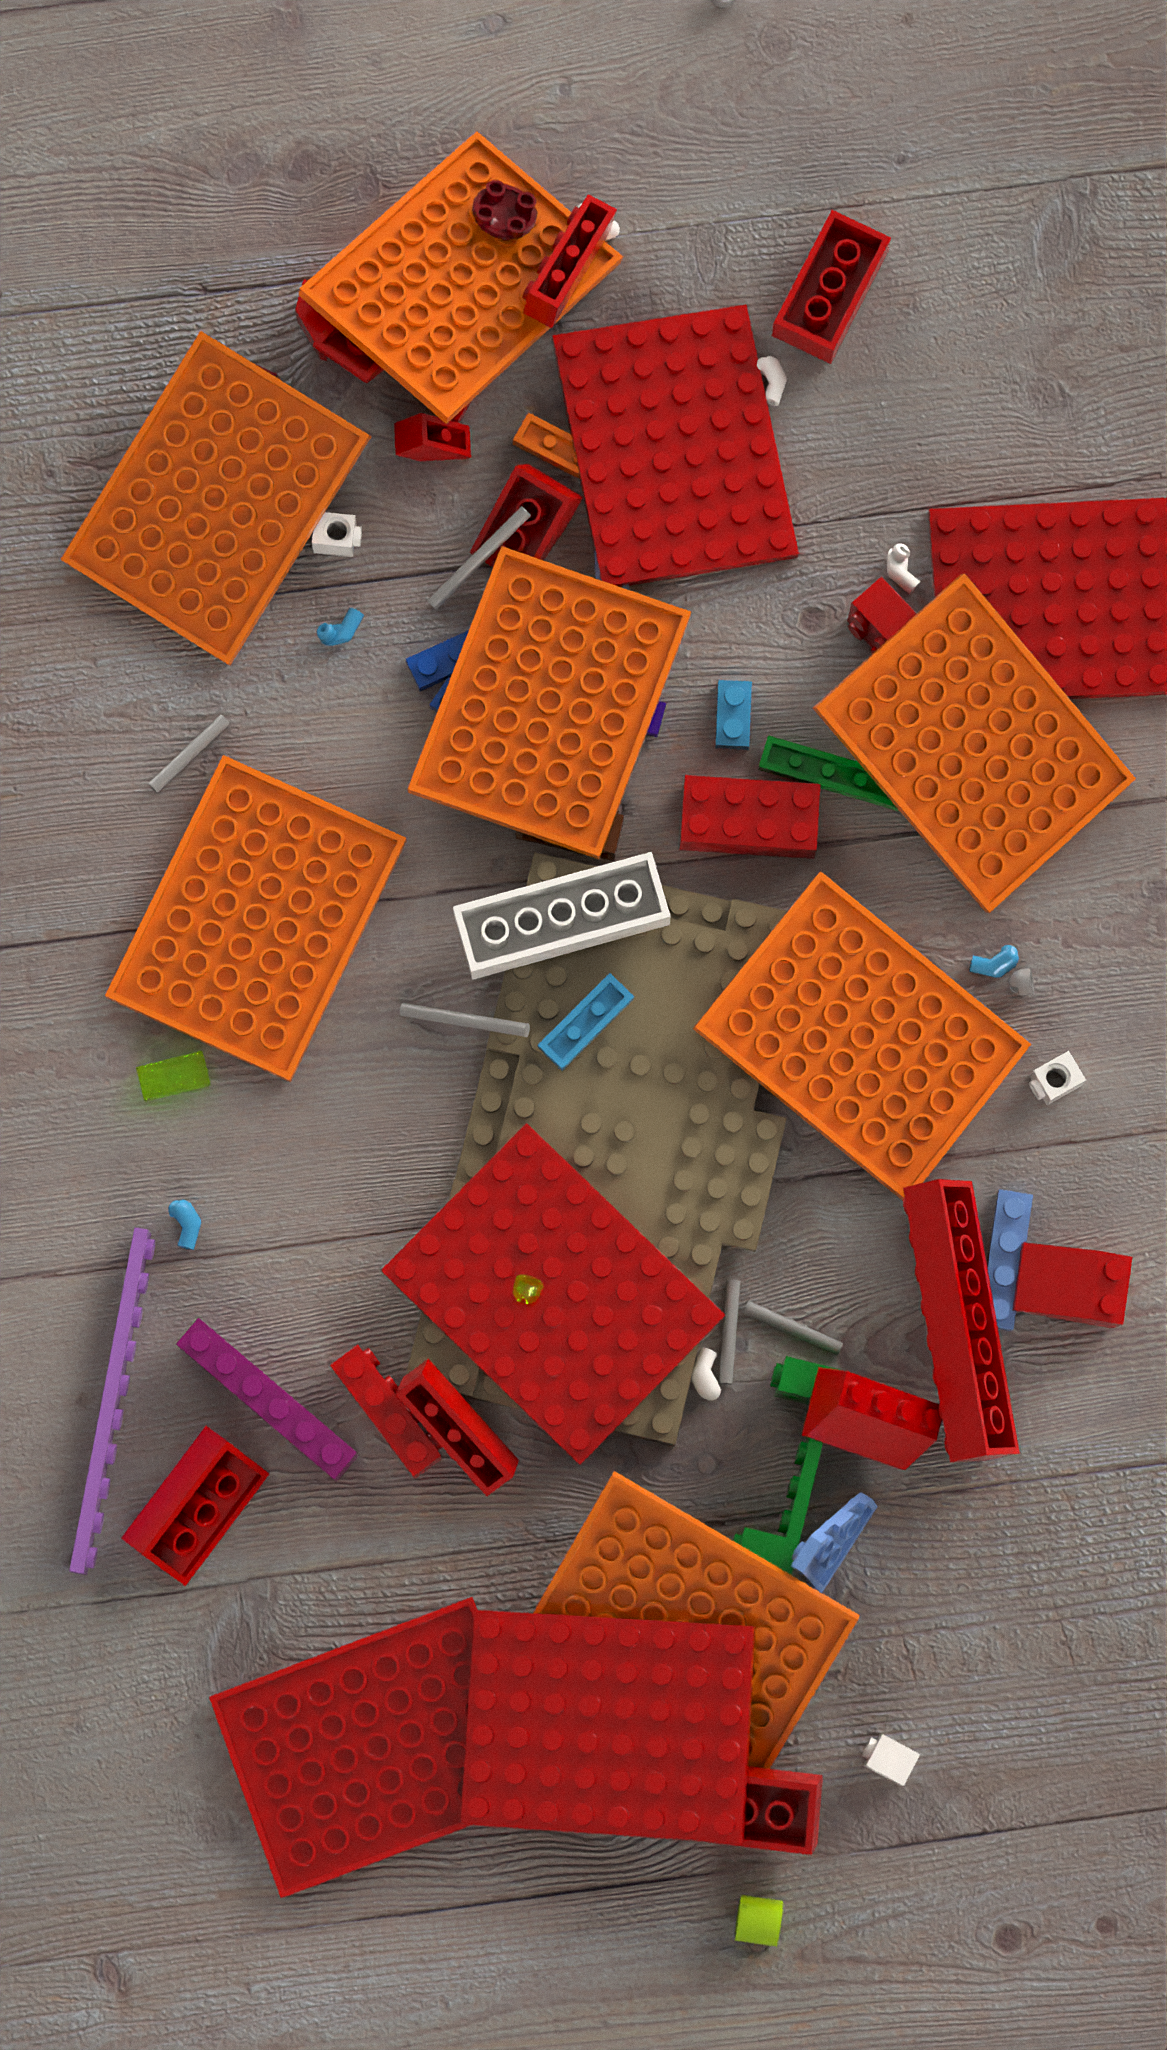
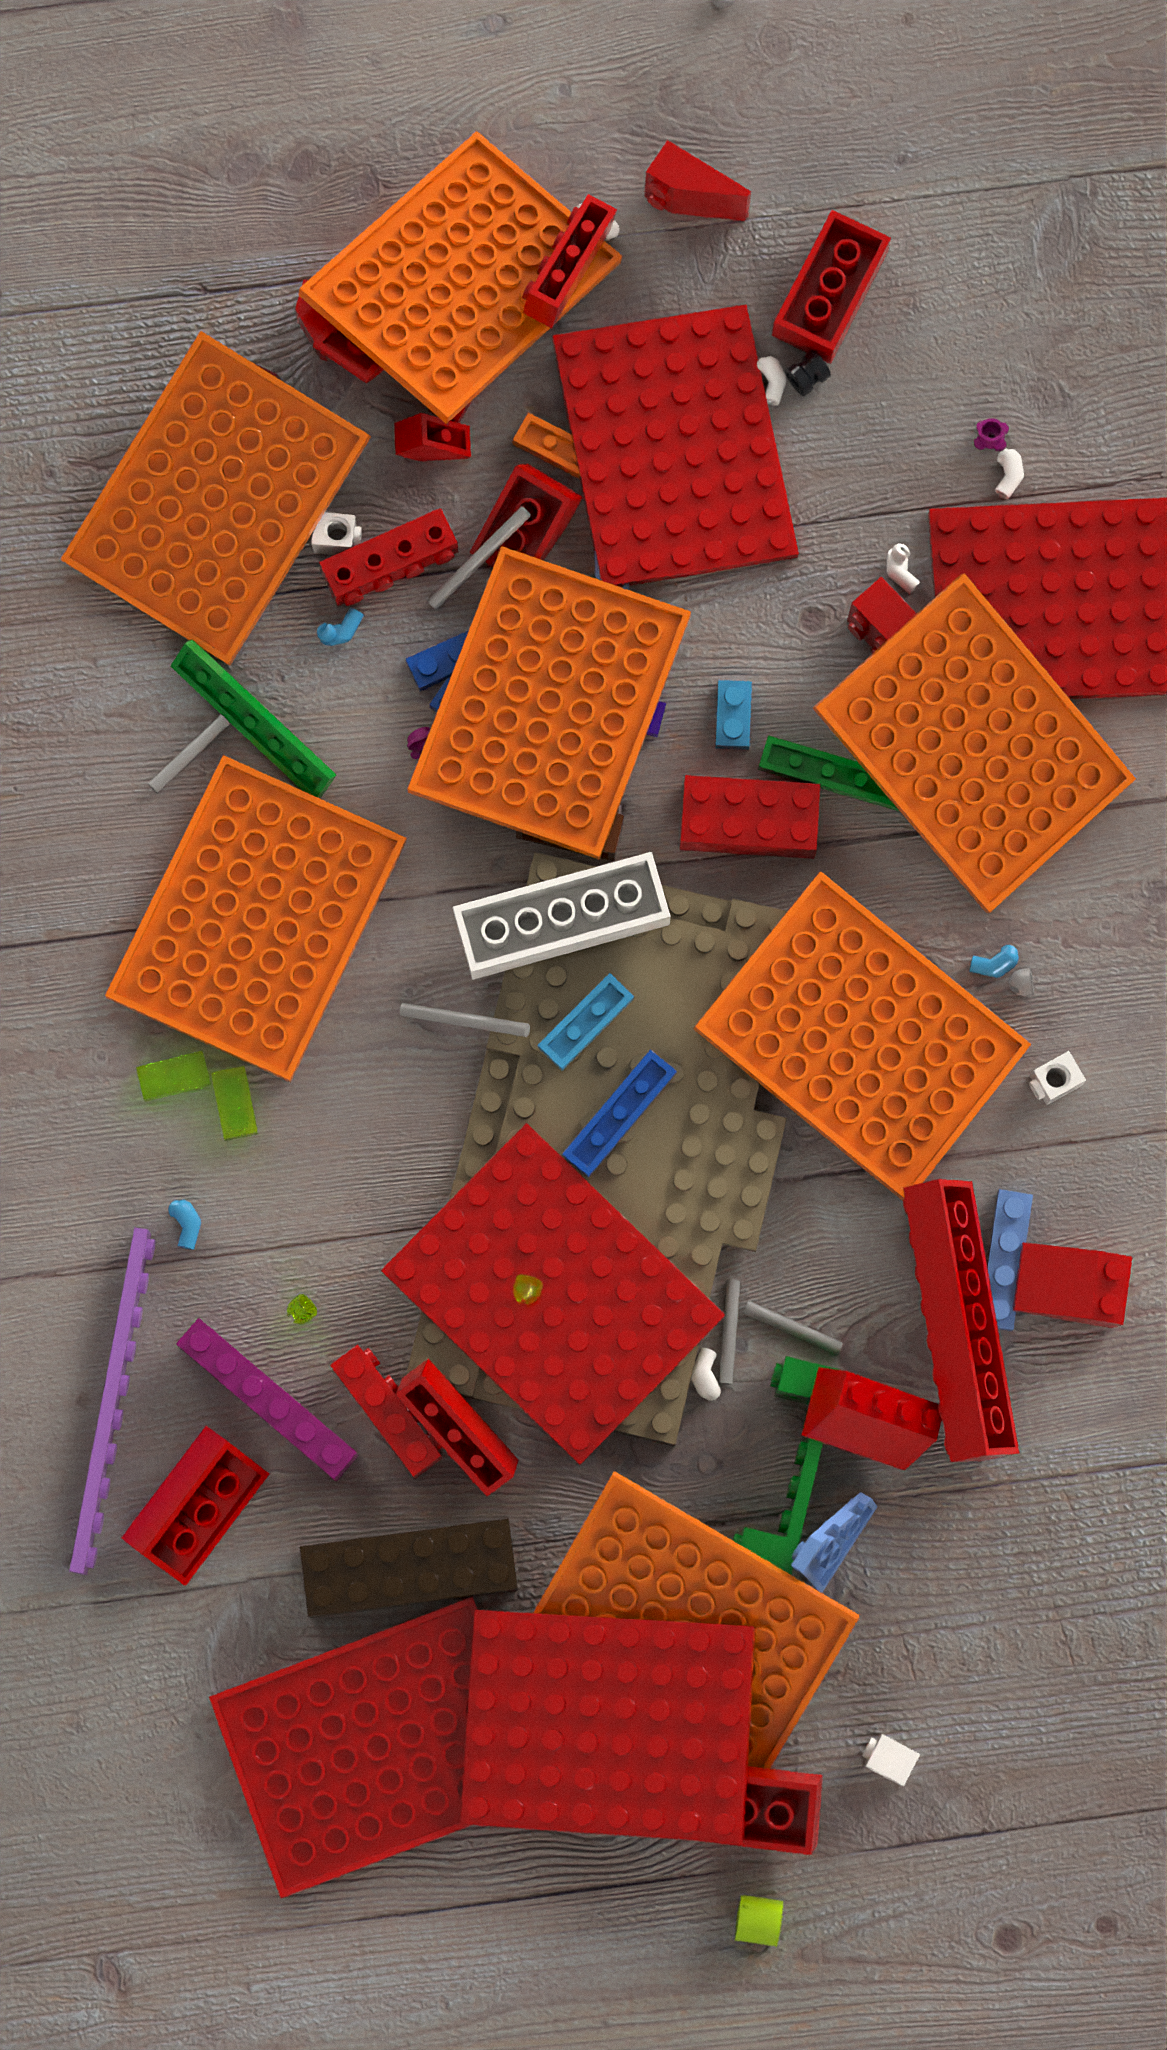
(234, 1103): none -> clear neon green plate
(252, 719): none -> green plate
(301, 1309): none -> clear neon green hinge
(389, 557): none -> red brick
(408, 1568): none -> dark brown brick
(417, 740): none -> magenta plate
(504, 211): dark red dish -> none
(619, 1113): none -> blue plate
(693, 188): none -> red slope
(807, 373): none -> black wheel
(991, 427): none -> magenta plate
(1013, 471): none -> white arm

